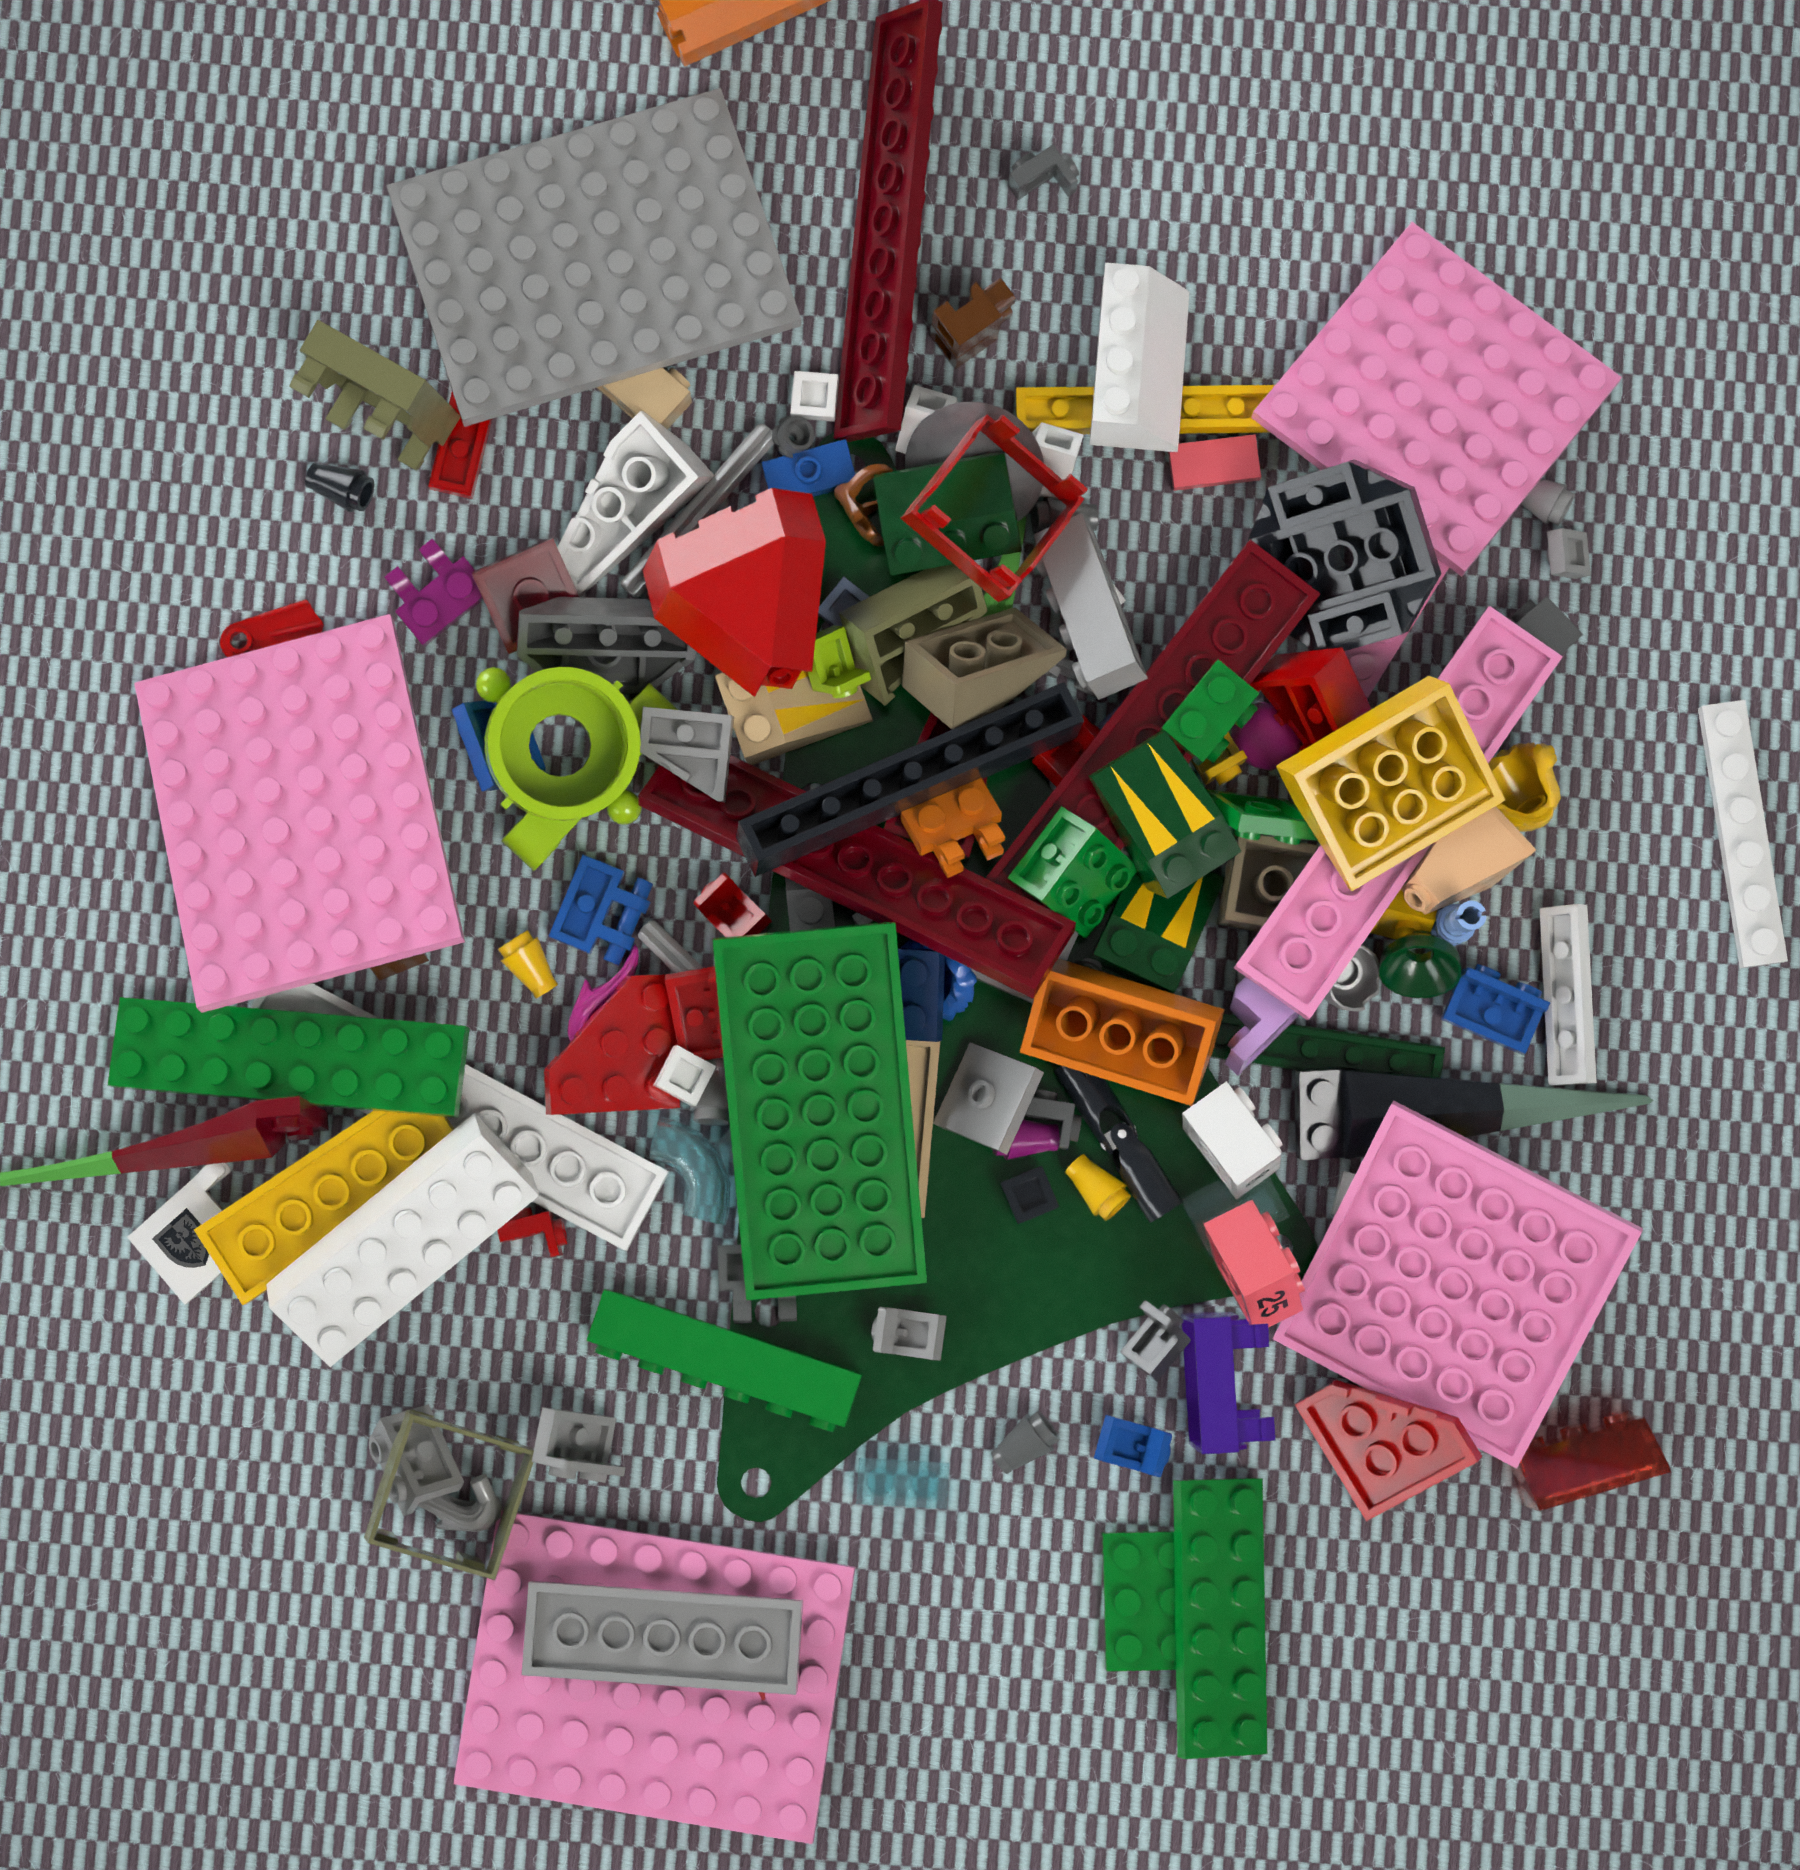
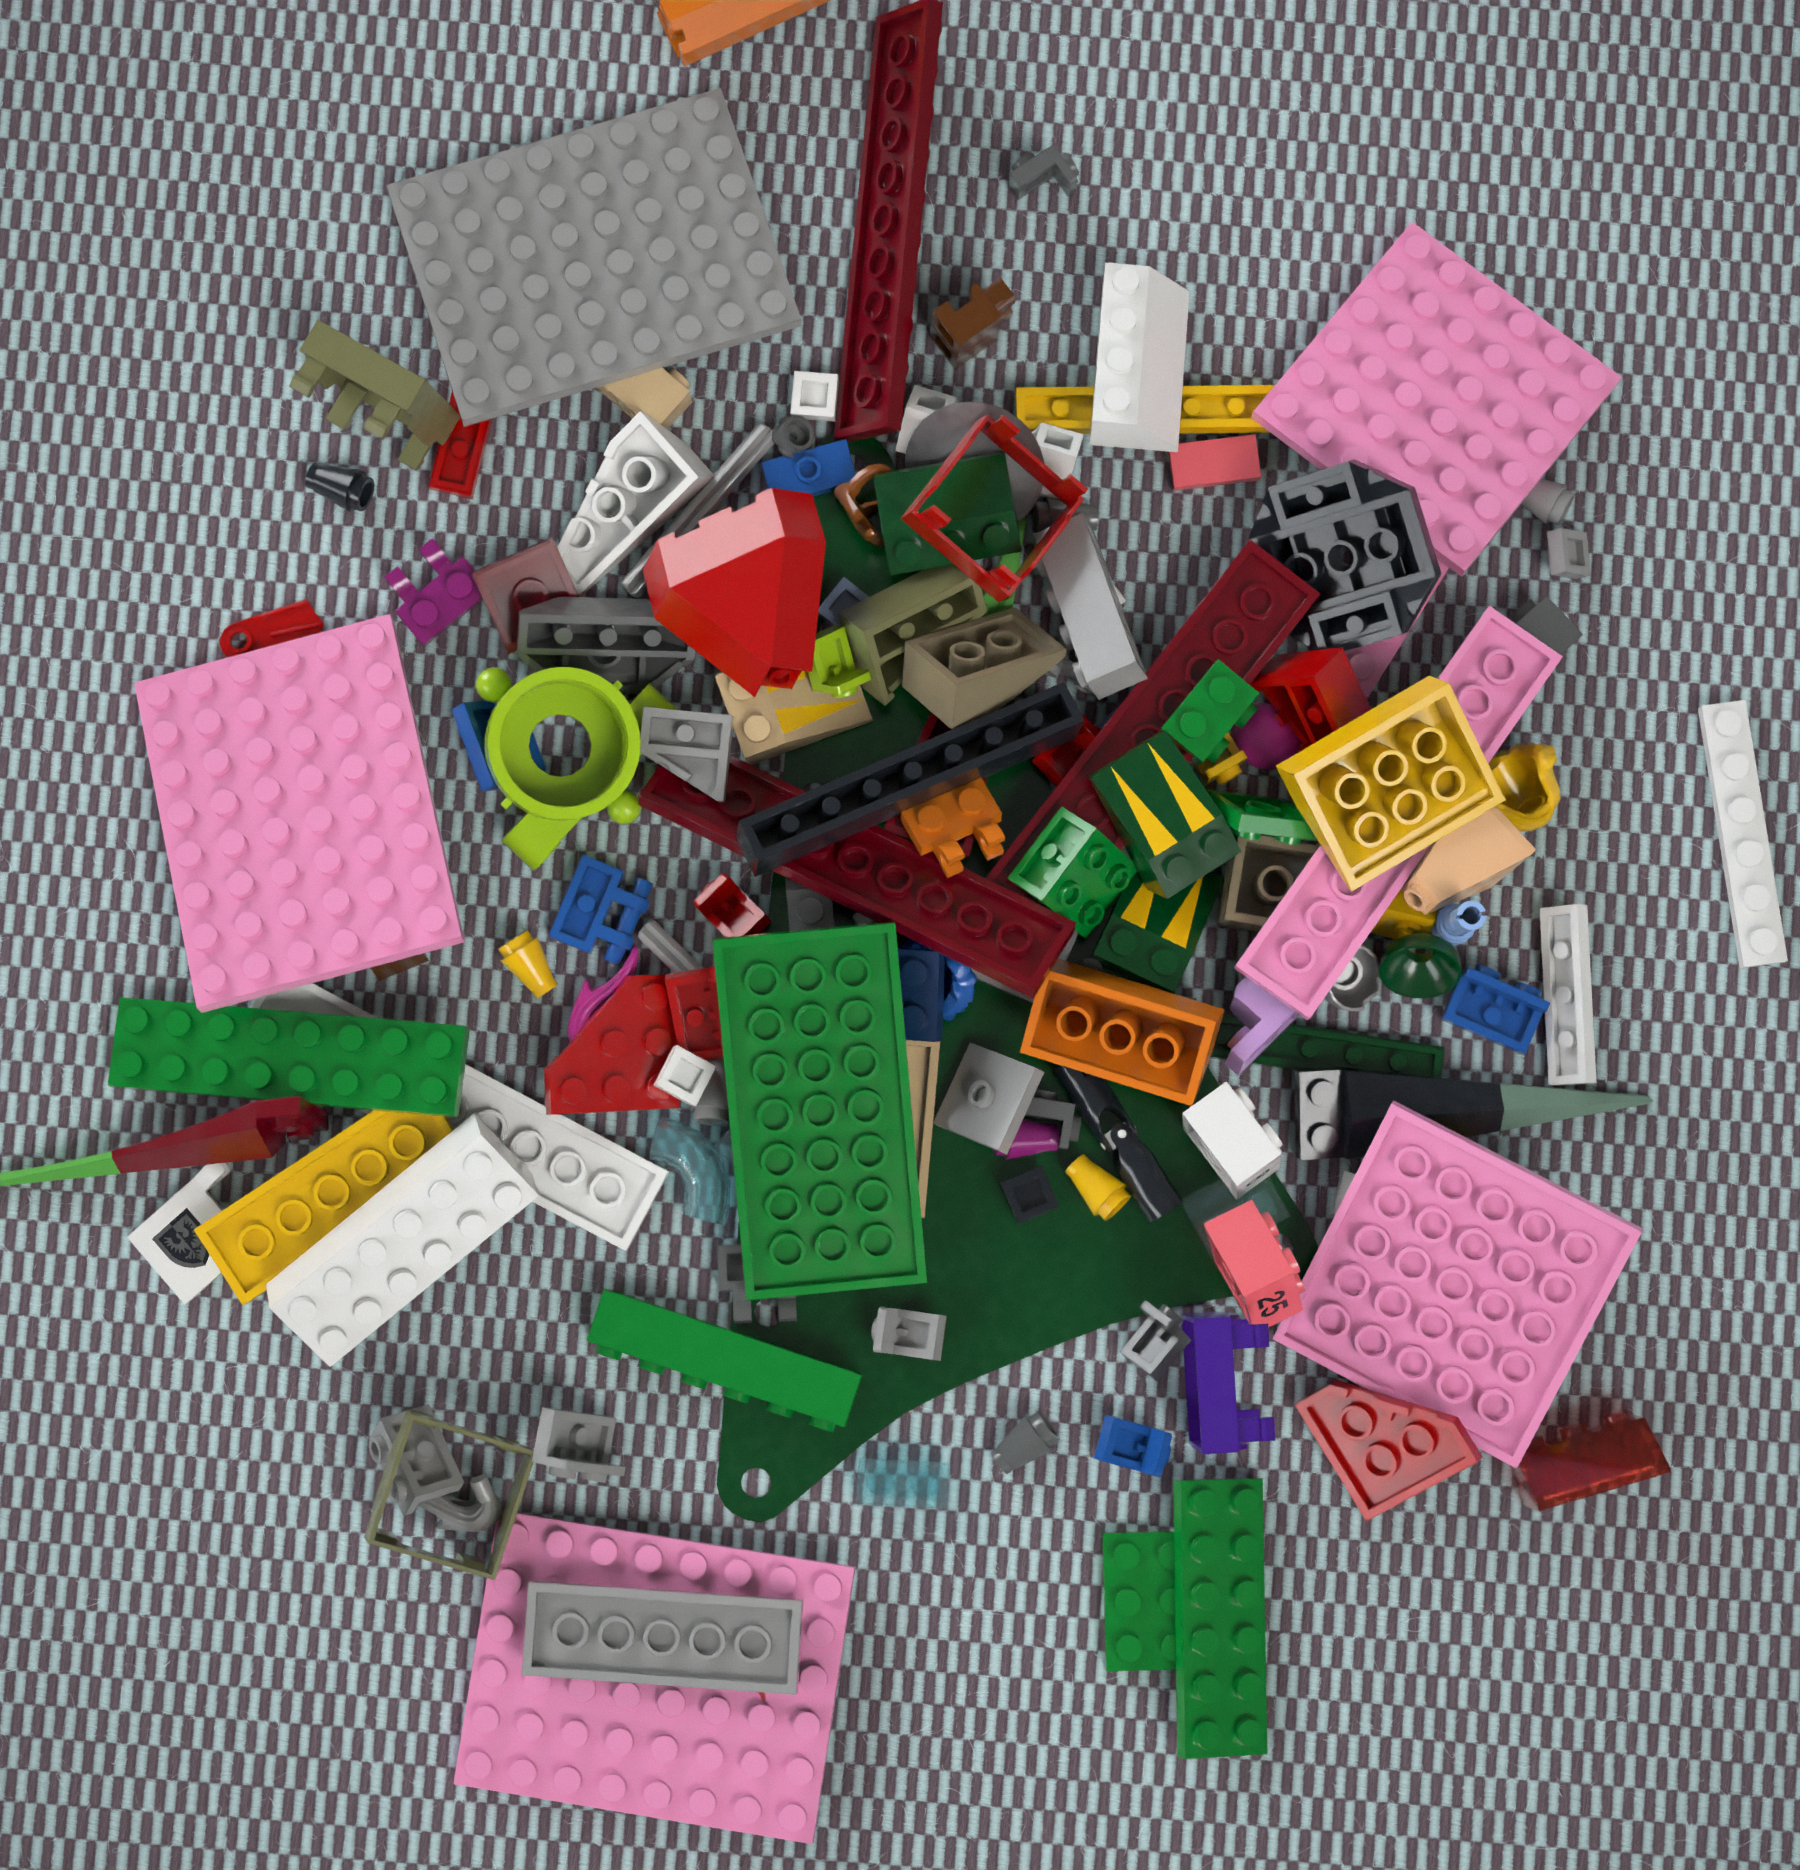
(526, 1224): red bracket -> none

